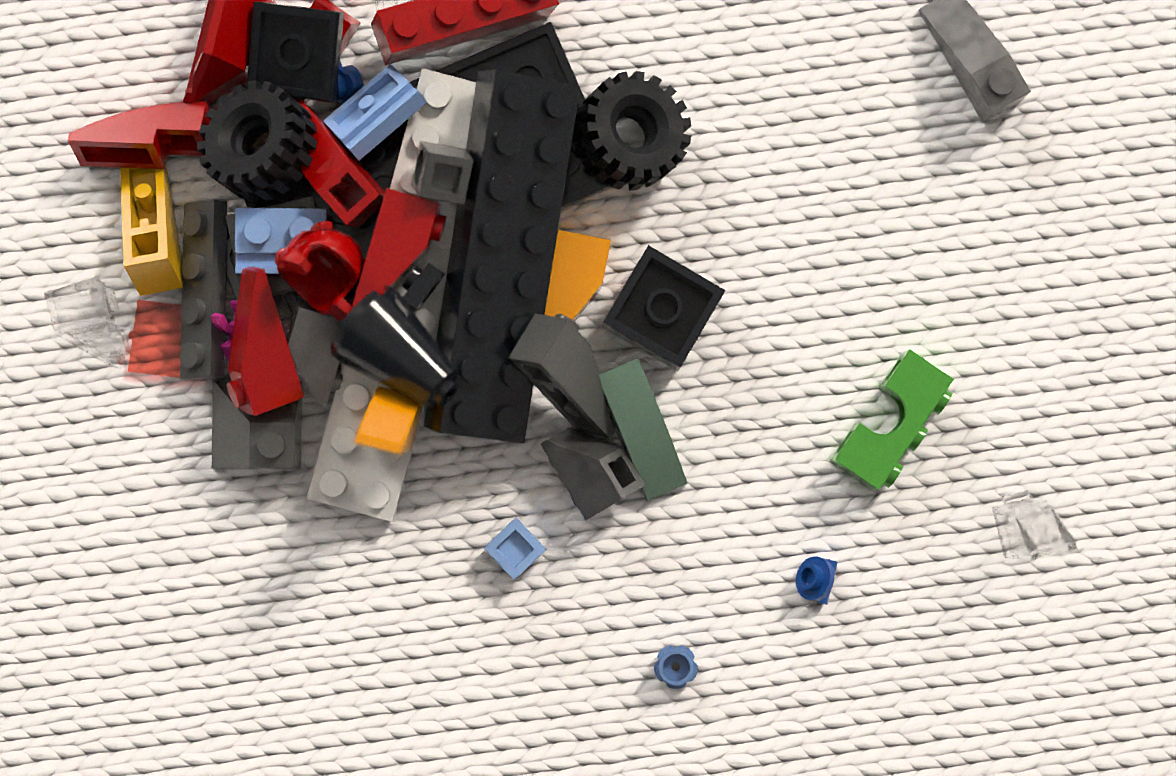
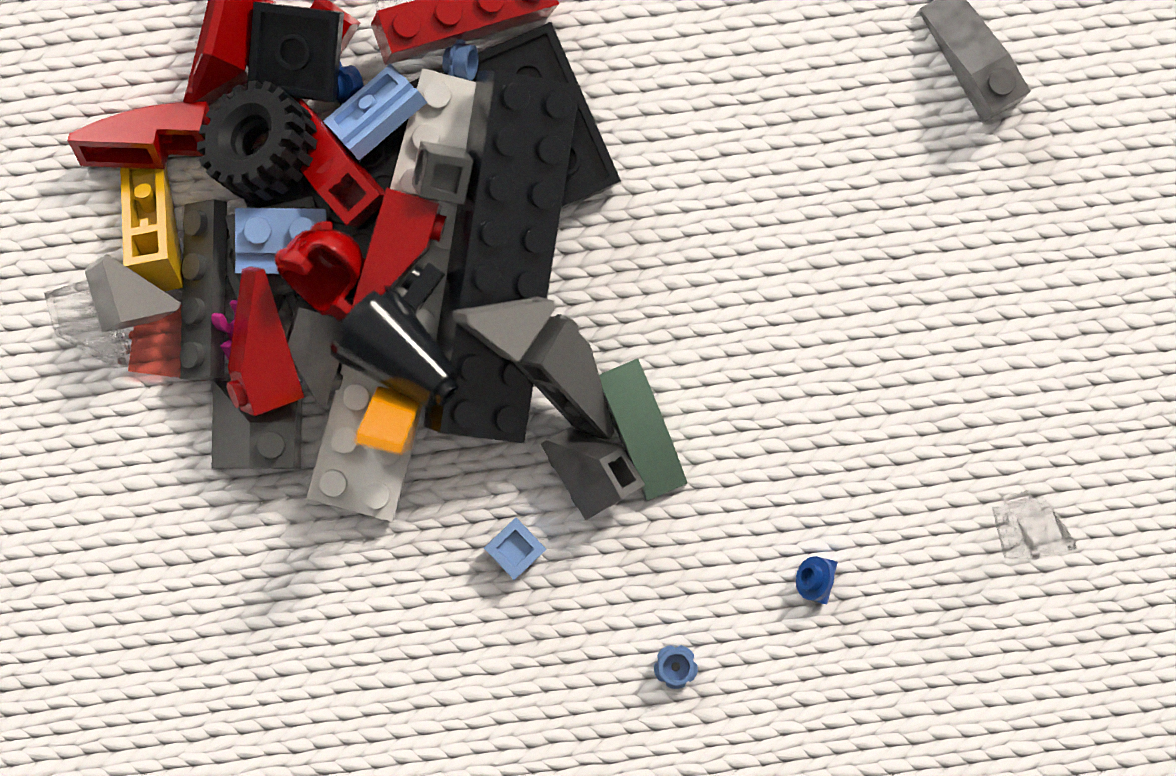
(124, 296): none -> light grey slope
(461, 60): none -> medium blue plate
(507, 326): none -> light grey slope
(576, 273): light orange slope -> none
(654, 113): black tyre -> none
(663, 308): black brick -> none
(918, 391): bright green arch -> none

